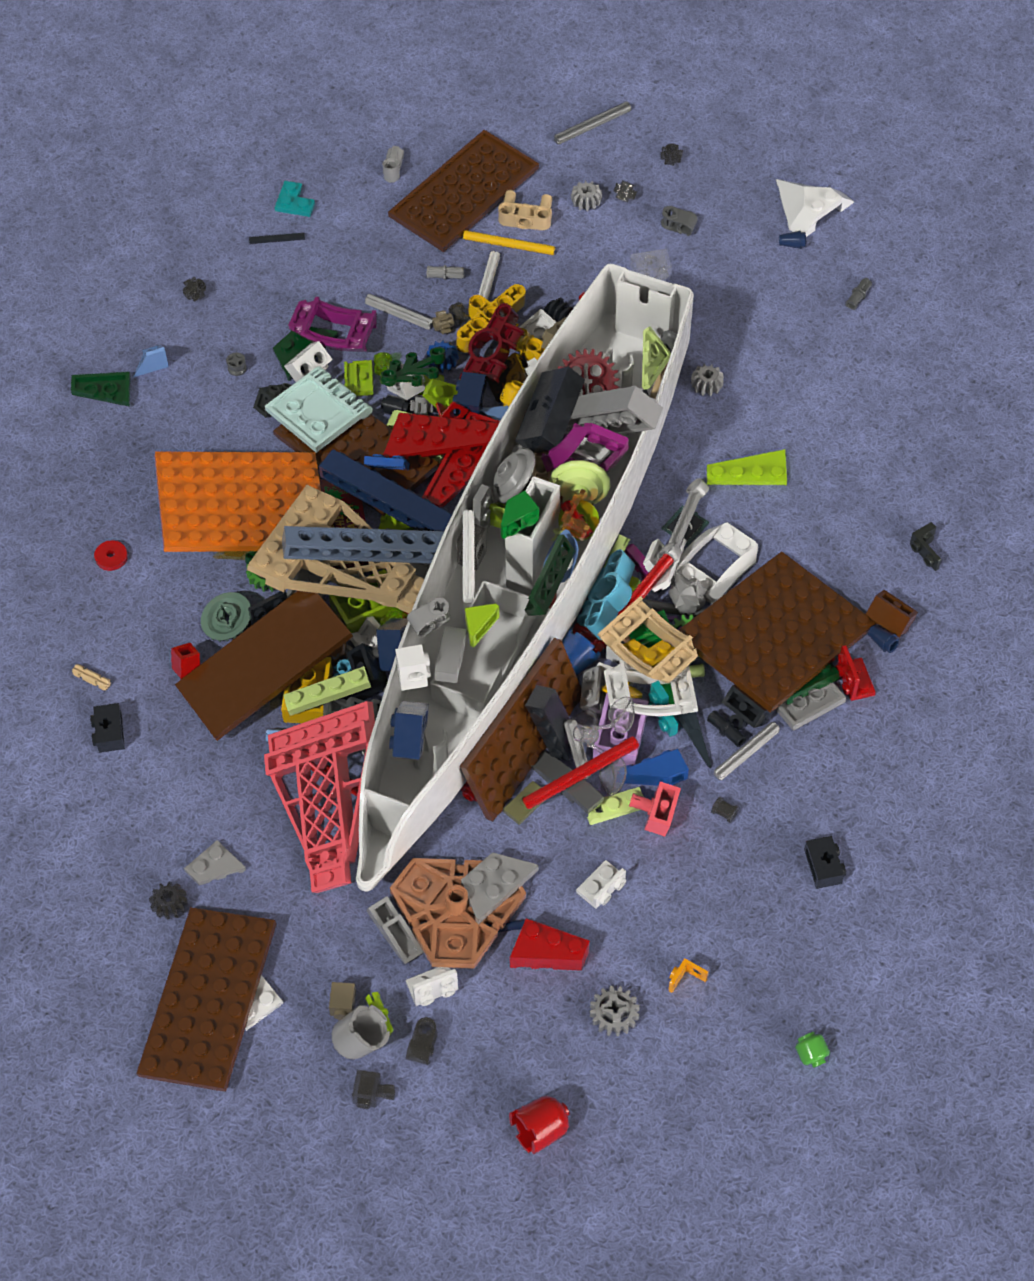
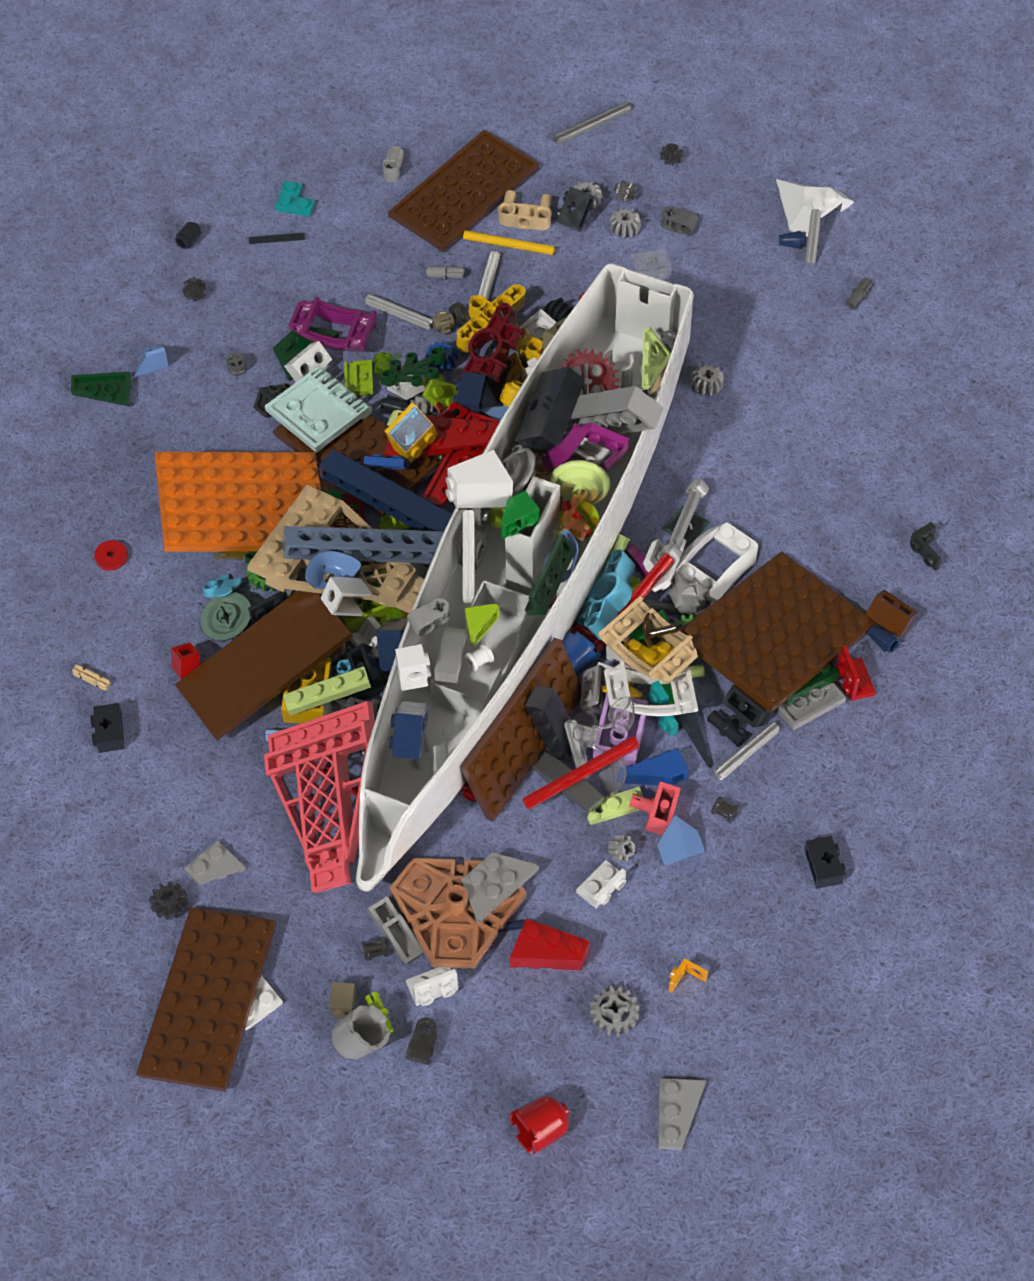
(188, 235): none -> black brick
(221, 586): none -> medium azure plate
(335, 563): none -> medium blue piece
(344, 587): none -> white piece
(368, 1089): clear smoke brick -> none
(374, 948): none -> clear smoke bush
(411, 433): none -> slope
(479, 482): none -> white slope
(479, 657): none -> white bush
(516, 809): olive plate -> none
(575, 219): none -> black brick
(621, 848): none -> light grey gear
(624, 222): none -> light grey gear
(651, 635): none -> dark brown plant
(676, 1110): none -> light grey wing
(679, 842): none -> medium blue slope
(751, 470): lime wing -> none
(812, 1049): bright green head -> none
(813, 236): none -> light grey axle

